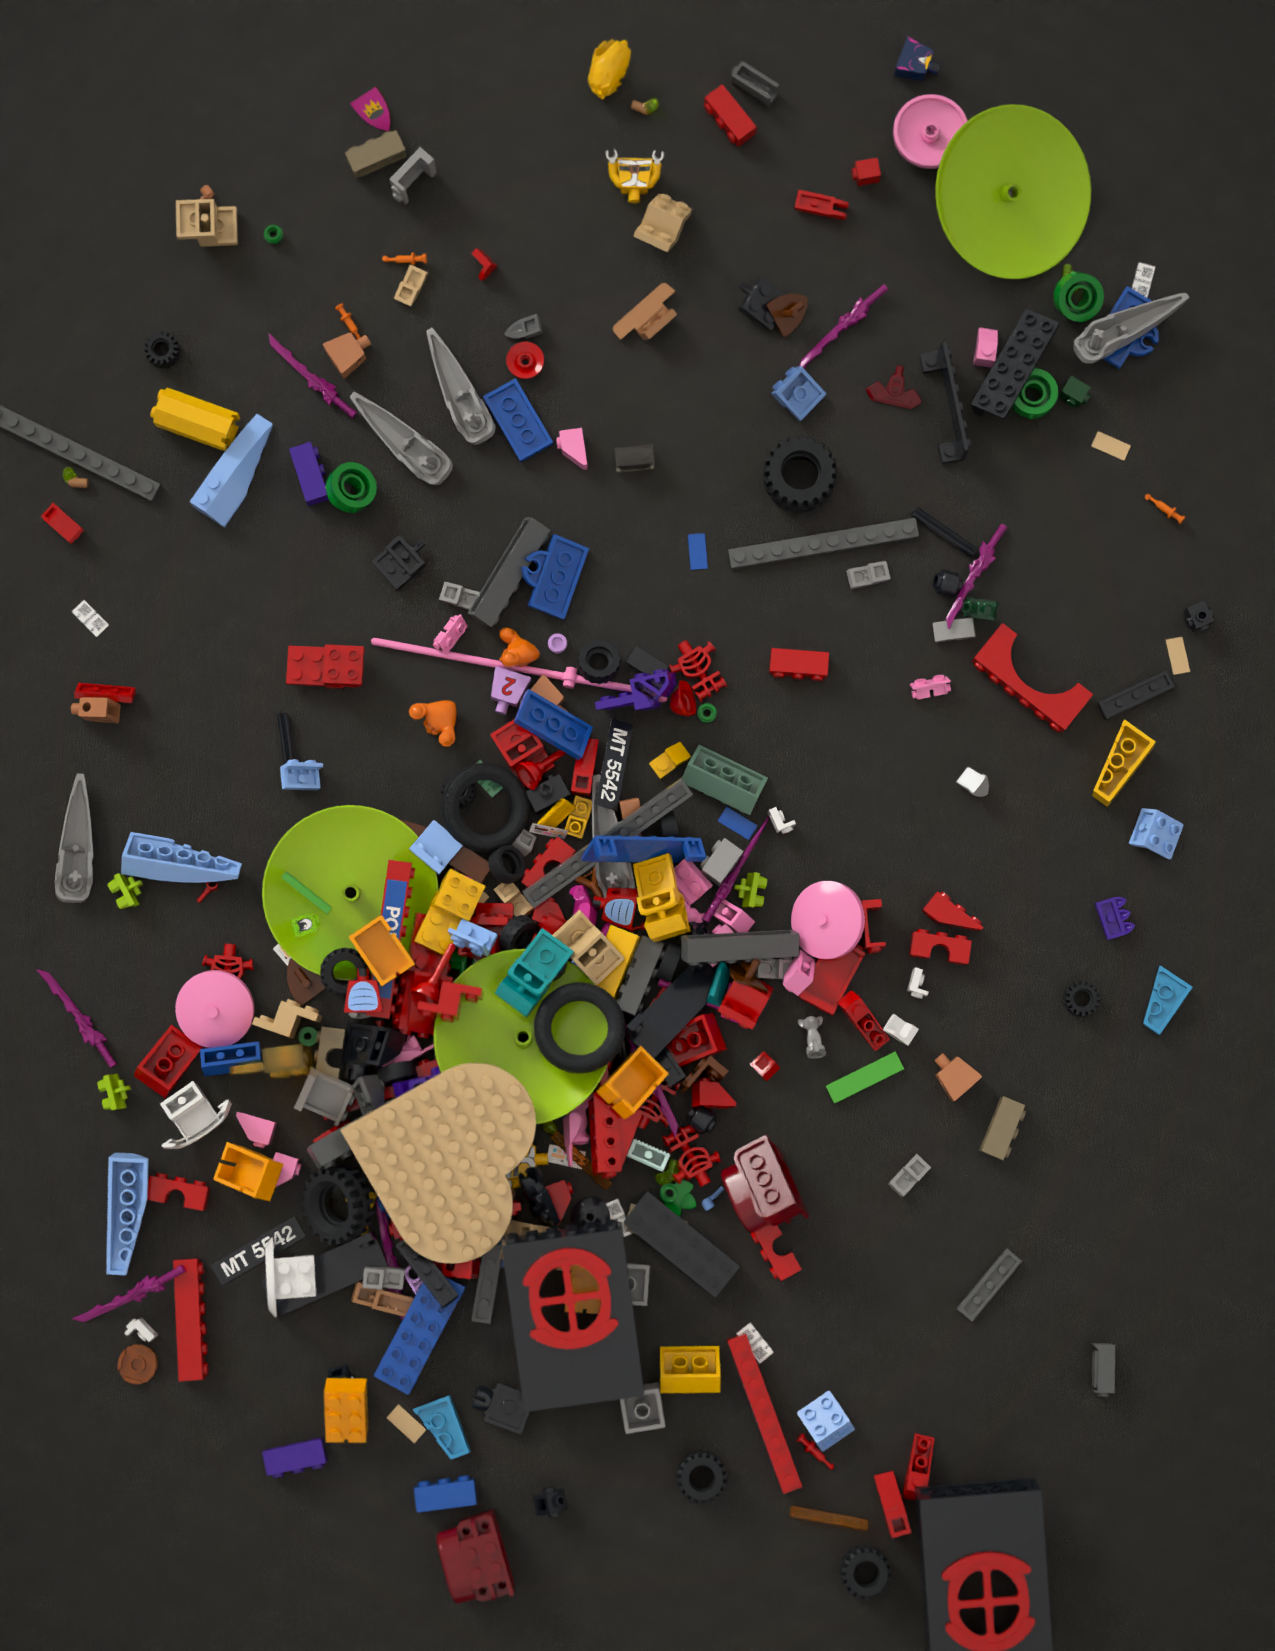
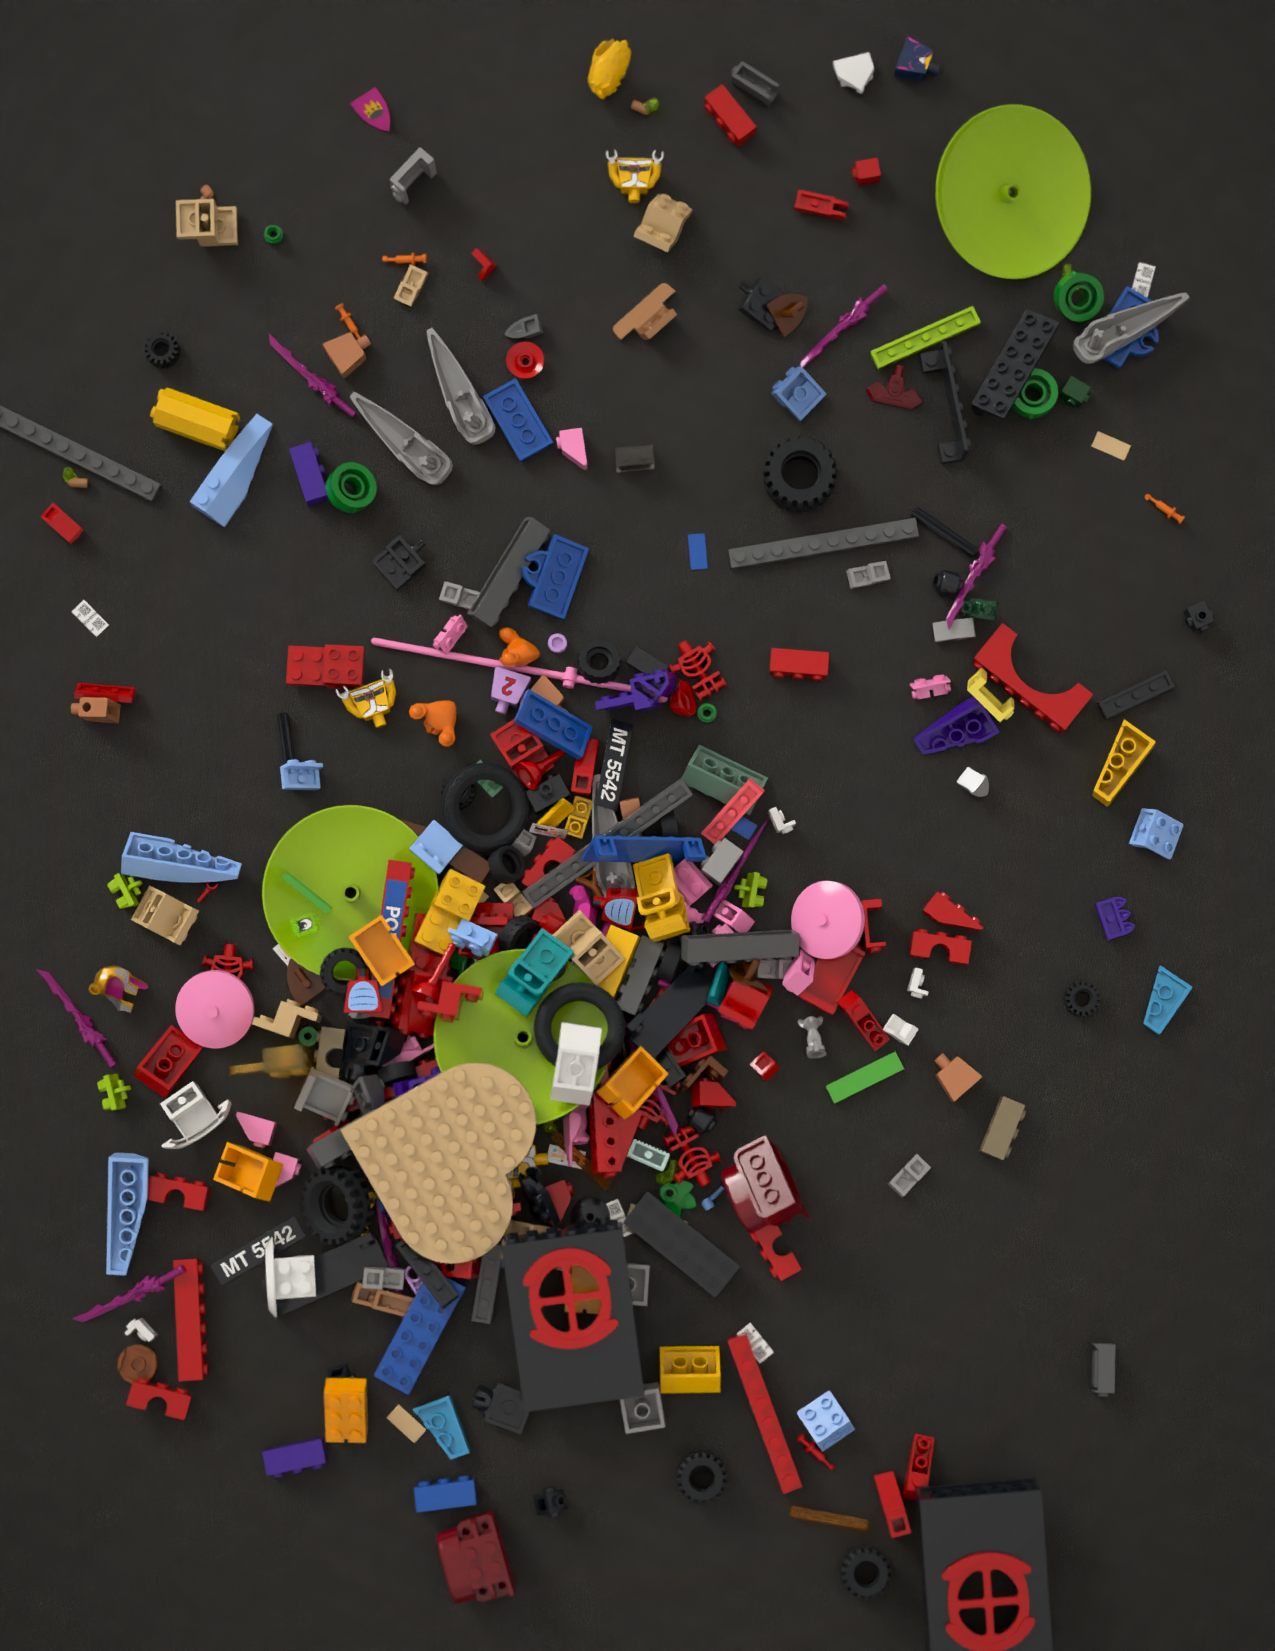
(75, 854): light grey piece -> none
(112, 981): none -> pearl gold piece
(143, 1391): none -> red arch
(165, 915): none -> tan bracket
(219, 1059): blue brick -> none
(371, 700): none -> torso
(375, 154): dark tan brick -> none
(576, 1063): none -> white slope
(670, 760): yellow slope -> none
(733, 811): none -> coral plate
(854, 71): none -> white slope
(925, 337): none -> lime plate
(926, 128): bright pink dish -> none
(960, 726): none -> dark purple wedge
(986, 347): bright pink slope -> none
(987, 699): none -> light yellow panel
(989, 1284): dark grey tile -> none
(1177, 655): tan sticker -> none

